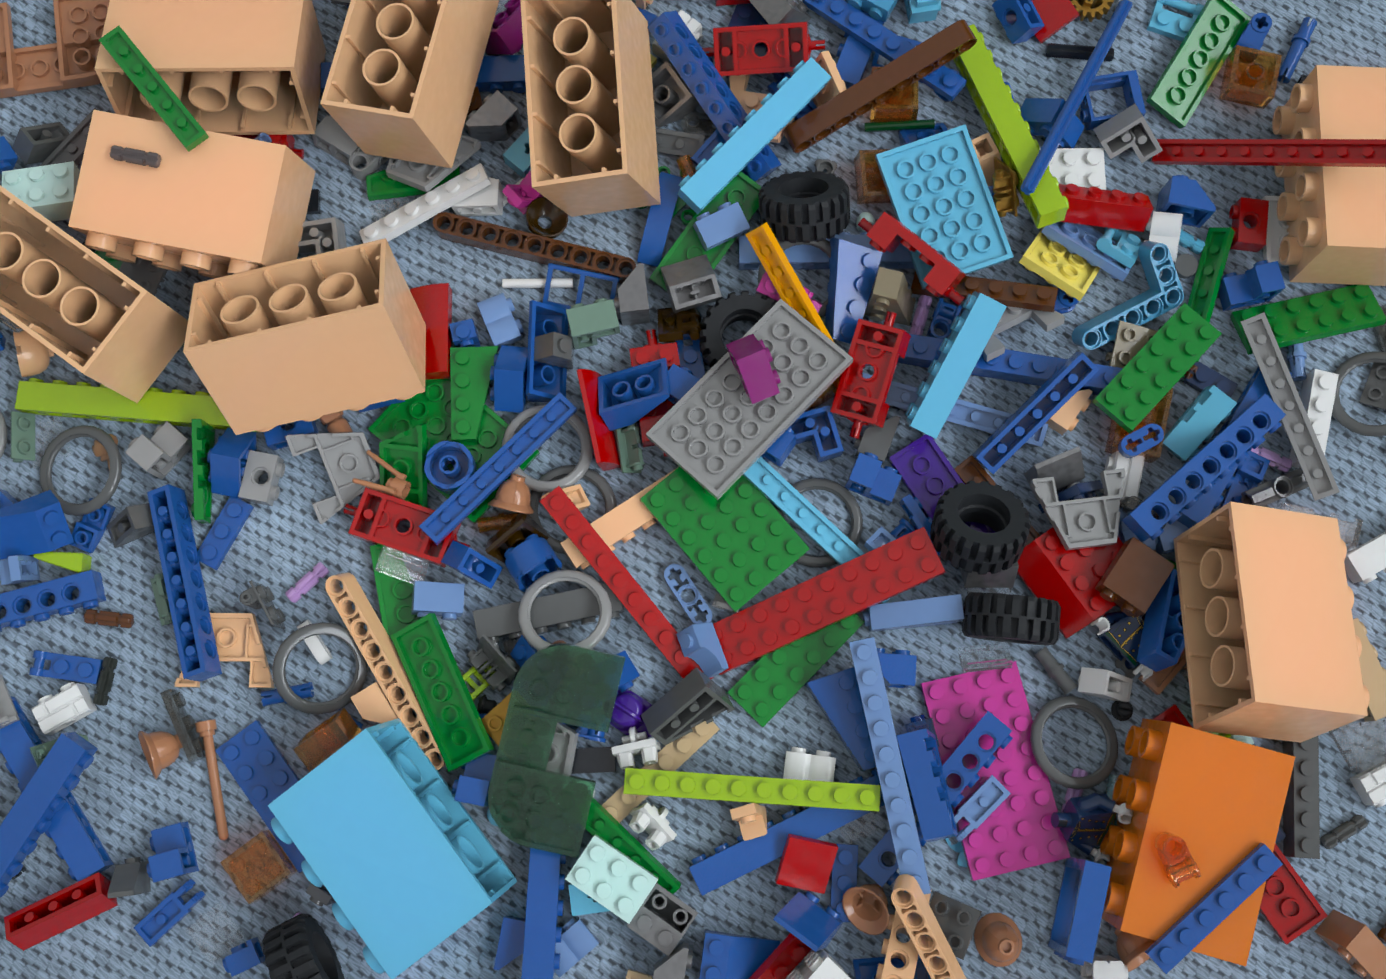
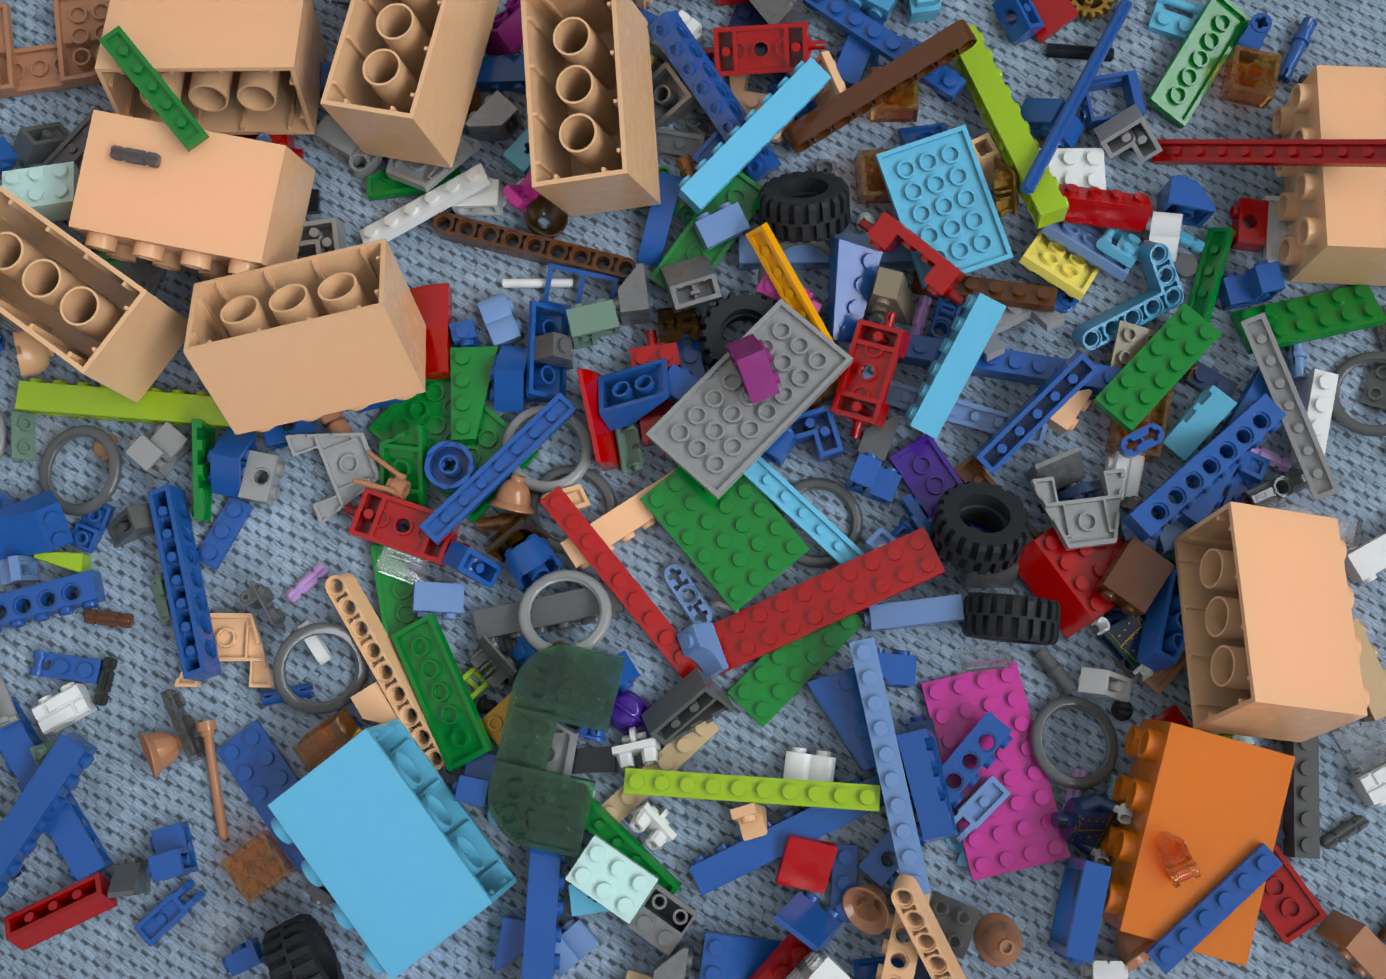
(900, 125): dark green bar -> none

